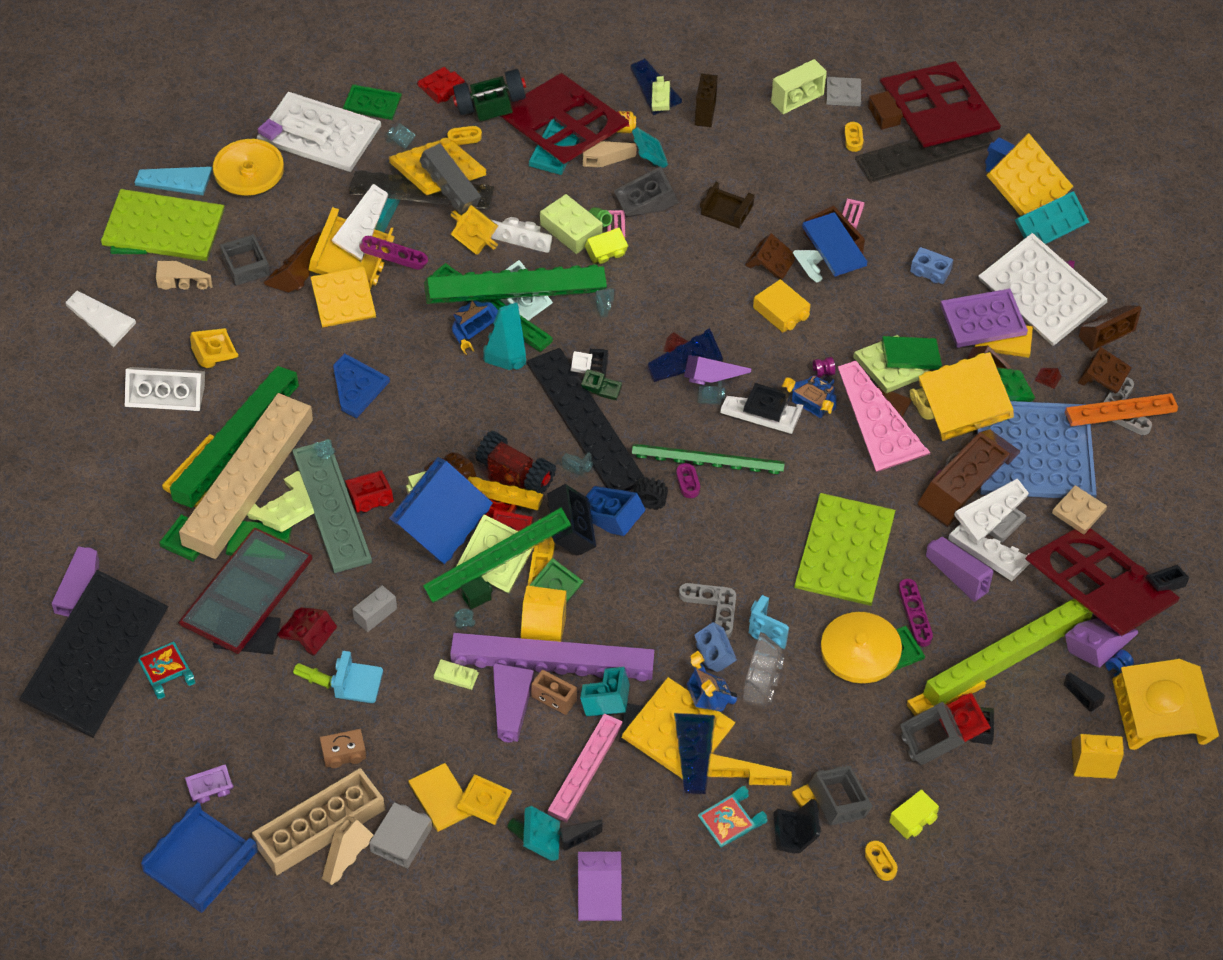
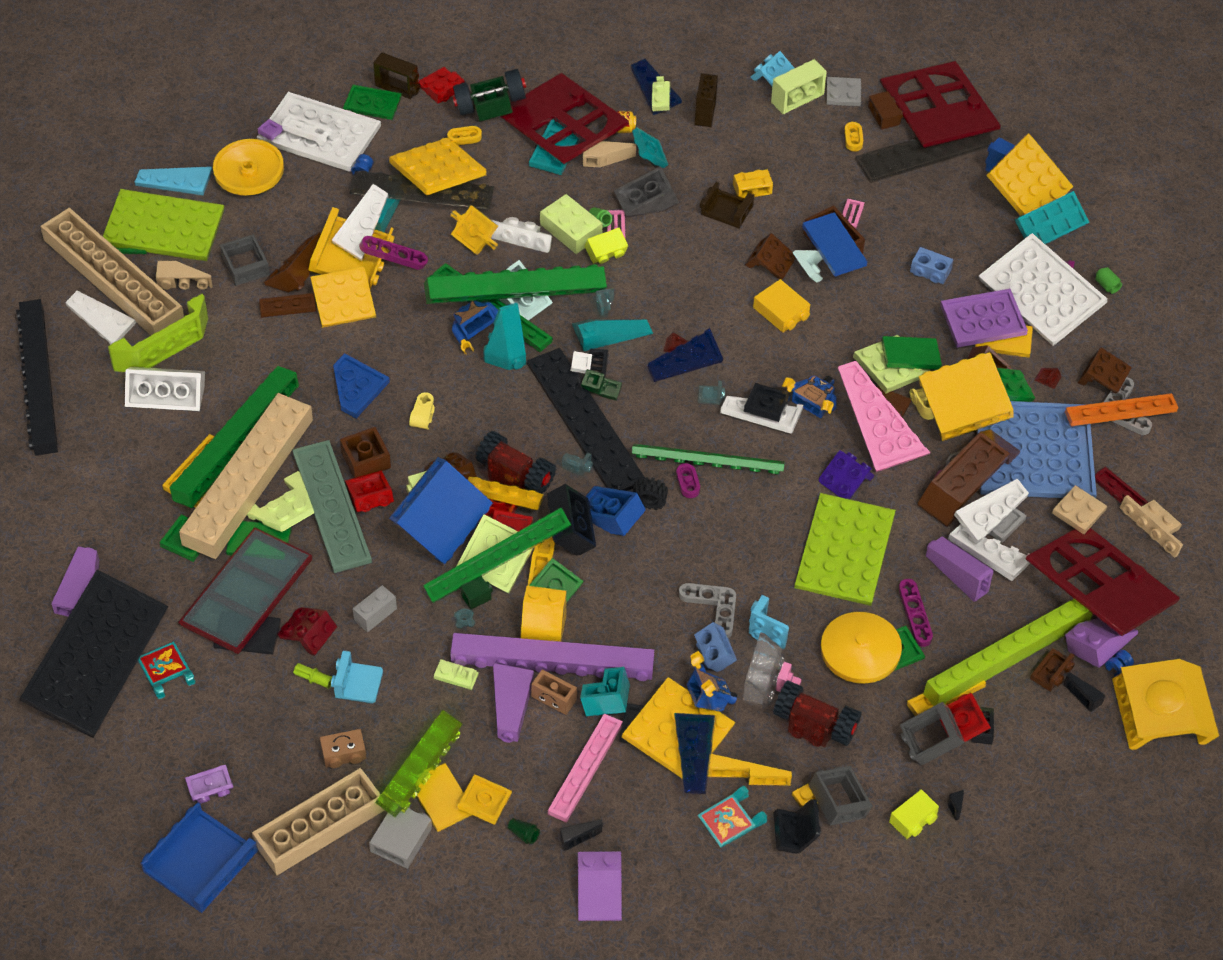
(38, 378): none -> black brick
(111, 272): none -> tan brick
(162, 343): none -> lime slope
(212, 347): yellow slope -> none
(287, 305): none -> reddish brown plate
(324, 453): clear light blue plate -> none
(345, 846): tan slope -> none
(363, 162): none -> blue wheel
(365, 452): none -> reddish brown brick
(386, 63): none -> dark brown window
(401, 135): clear light blue bracket -> none
(418, 764): none -> clear neon green brick
(422, 411): none -> light yellow piece
(449, 178): dark grey brick -> none
(541, 833): teal plate -> none
(604, 332): none -> teal wedge
(707, 370): medium lavender slope -> none
(754, 182): none -> yellow brick
(773, 67): none -> medium azure bracket
(785, 675): none -> bright pink bracket
(814, 718): none -> brick
(824, 367): magenta wheel -> none
(845, 475): none -> dark purple bracket
(882, 861): yellow plate -> none
(955, 803): none -> black slope
(1052, 669): none -> reddish brown bracket
(1097, 755): yellow slope -> none
(1108, 280): none -> bright green brick
(1110, 327): reddish brown slope -> none
(1117, 487): none -> dark red tile
(1155, 522): none -> tan bracket
(1175, 575): black slope -> none

